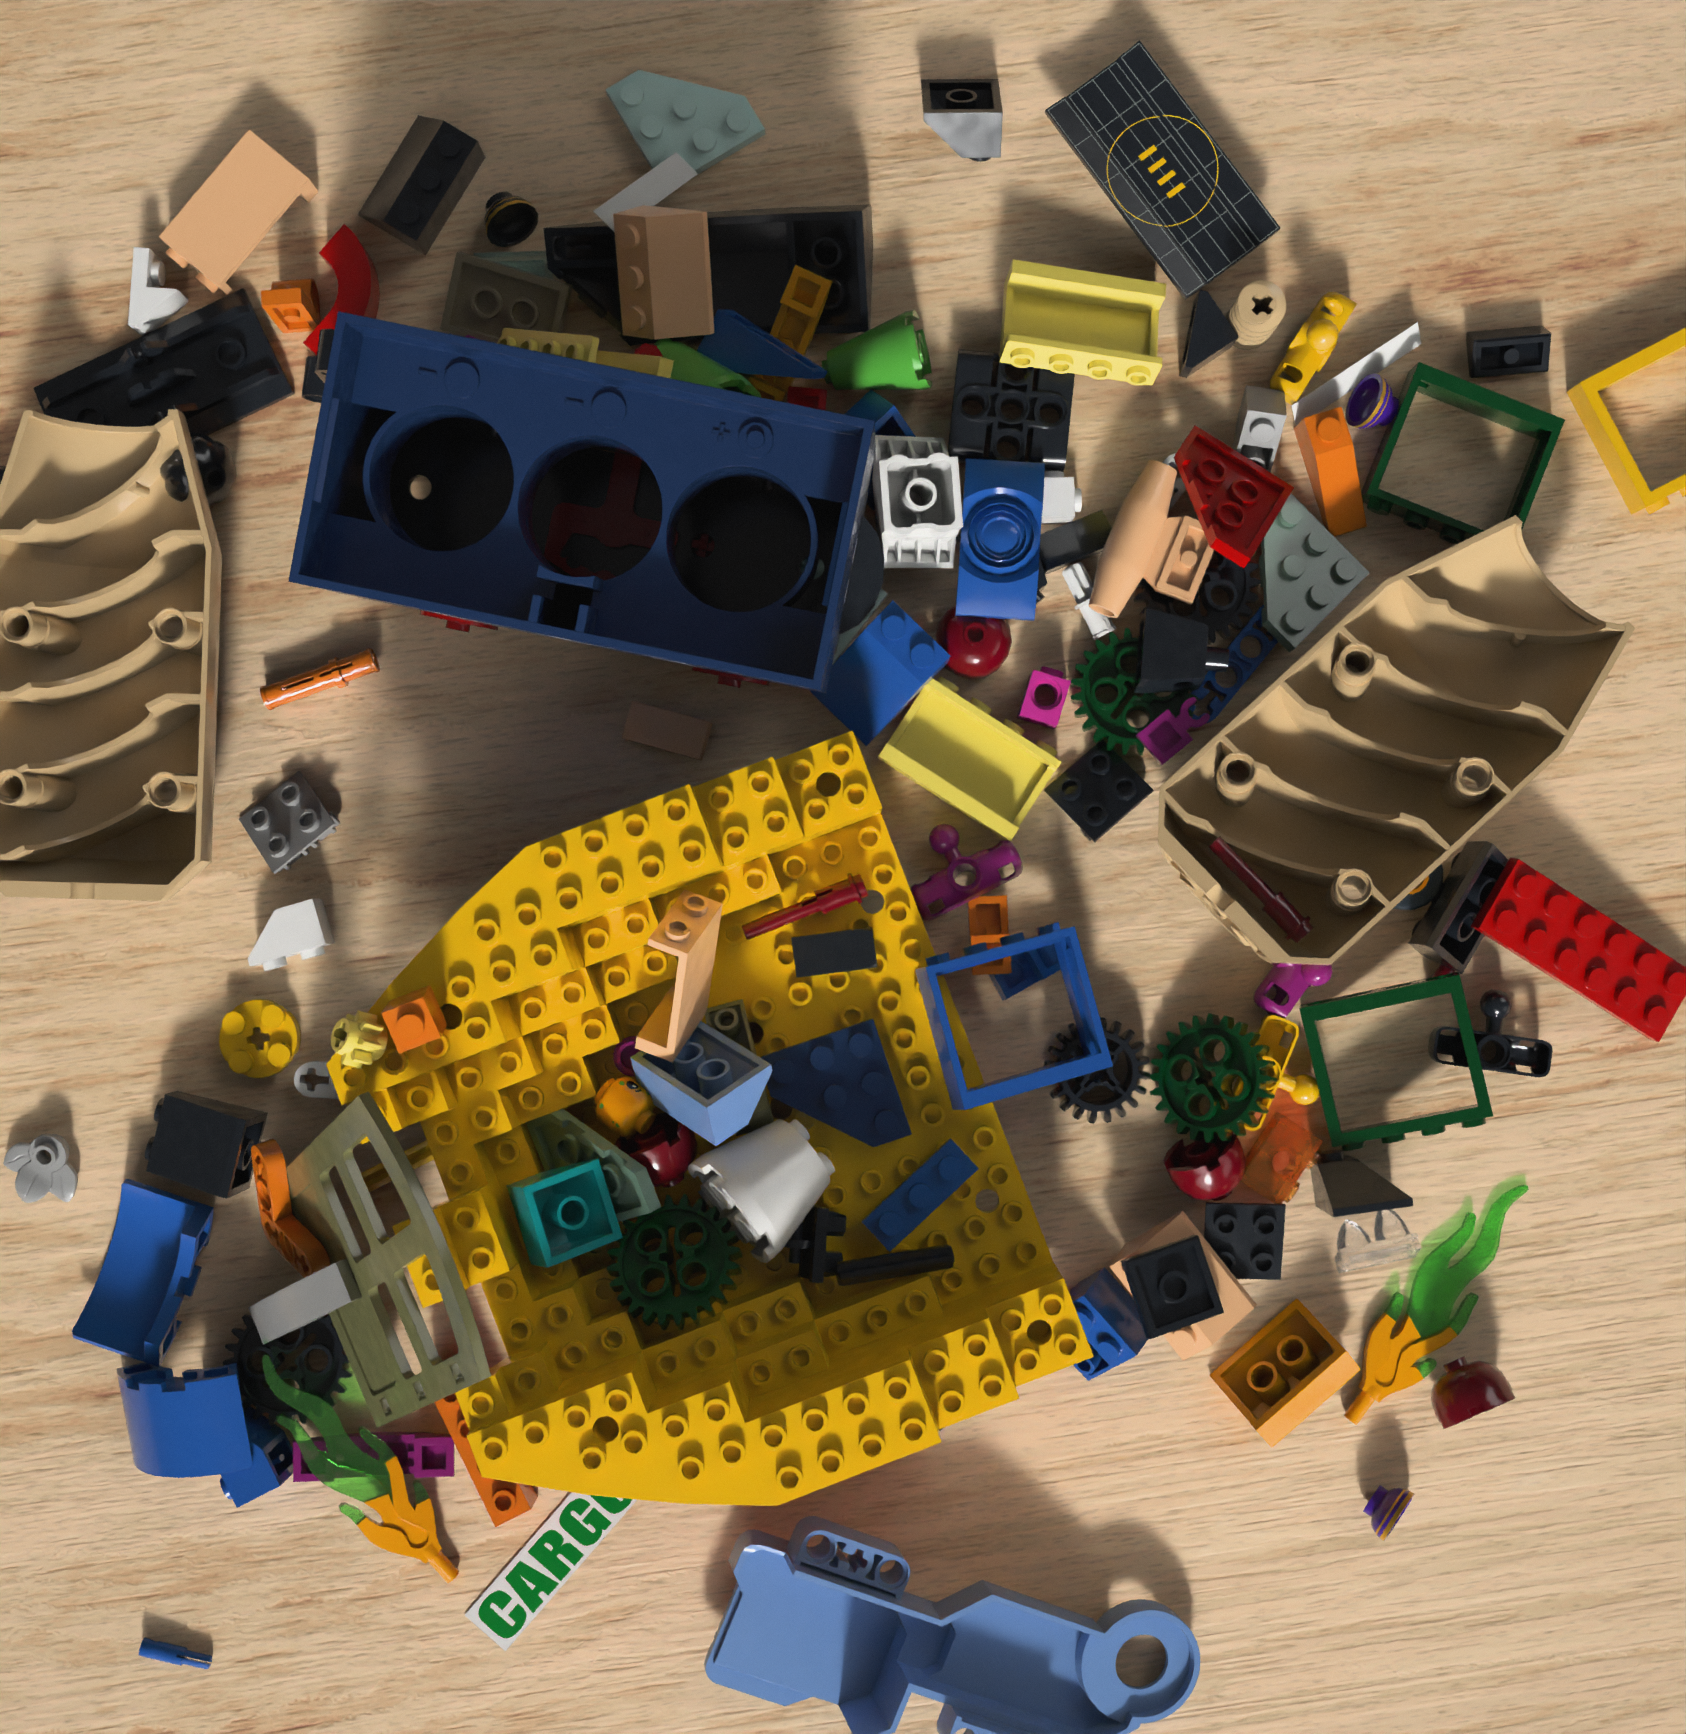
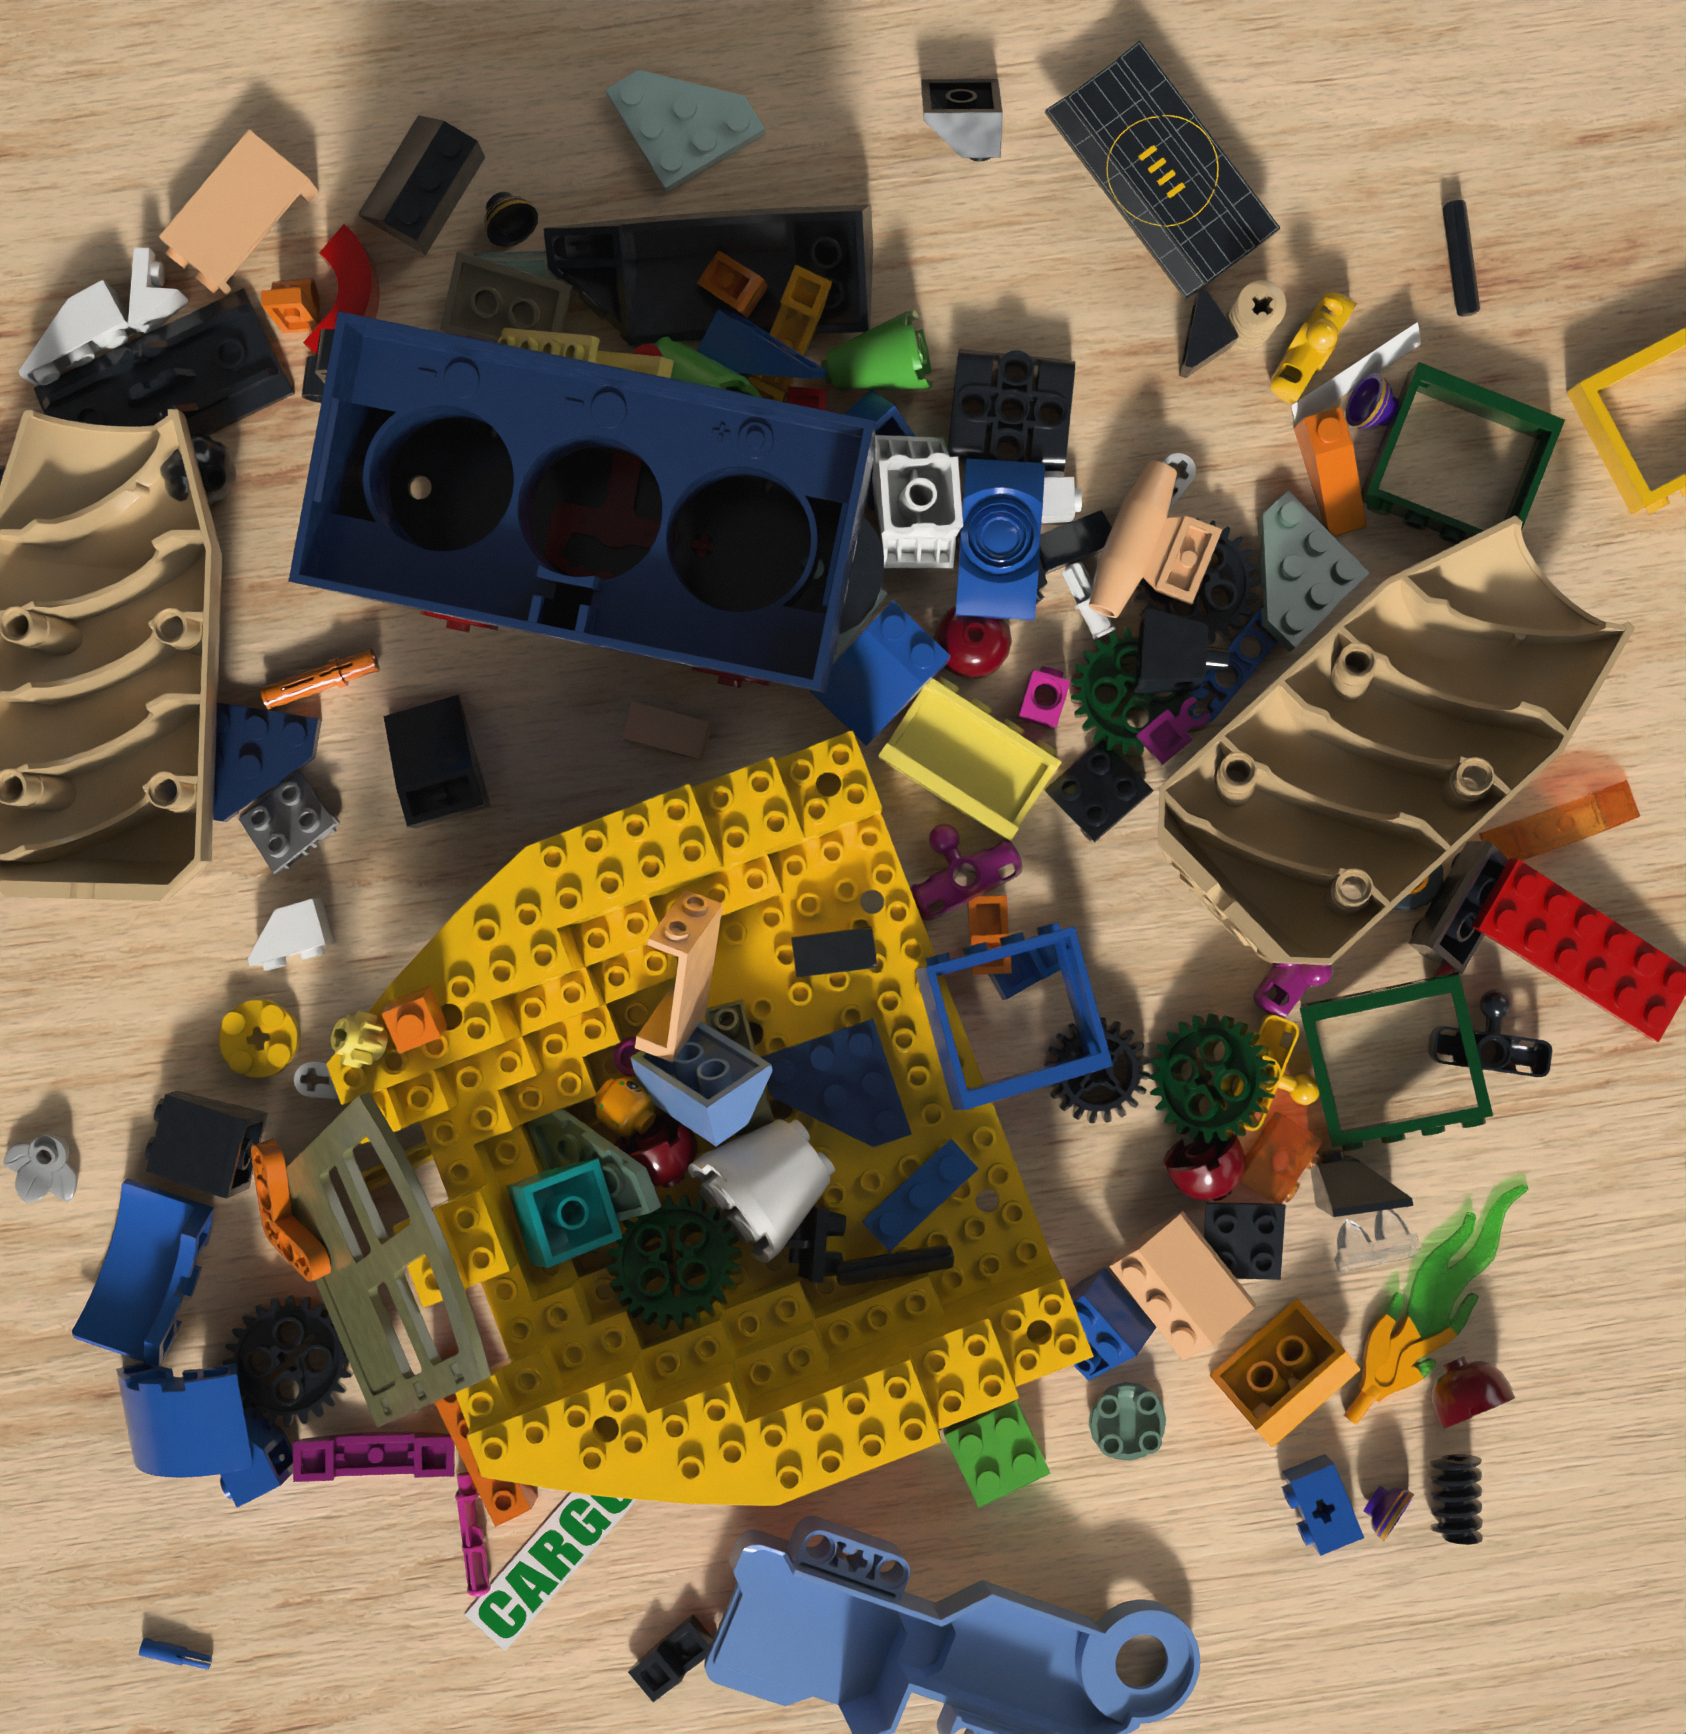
(80, 330): none -> white slope
(257, 753): none -> dark blue plate
(305, 1301): light grey slope -> none
(377, 1483): clear neon green piece -> none
(435, 763): none -> black slope
(472, 1537): none -> dark pink piece
(649, 188): white sticker -> none
(664, 272): light nougat slope -> none
(672, 1658): none -> black slope
(733, 284): none -> orange slope
(826, 900): dark red pin -> none
(996, 1452): none -> bright green brick
(1081, 322): light yellow panel -> none
(1127, 1421): none -> sand green dish
(1172, 1286): black tile -> none
(1229, 494): red plate -> none
(1260, 425): light grey slope -> none
(1275, 905): dark red pin -> none
(1333, 1525): none -> blue brick
(1458, 1498): none -> black piece
(1461, 258): none -> black axle
(1508, 351): black slope -> none
(1564, 823): none -> clear orange slope

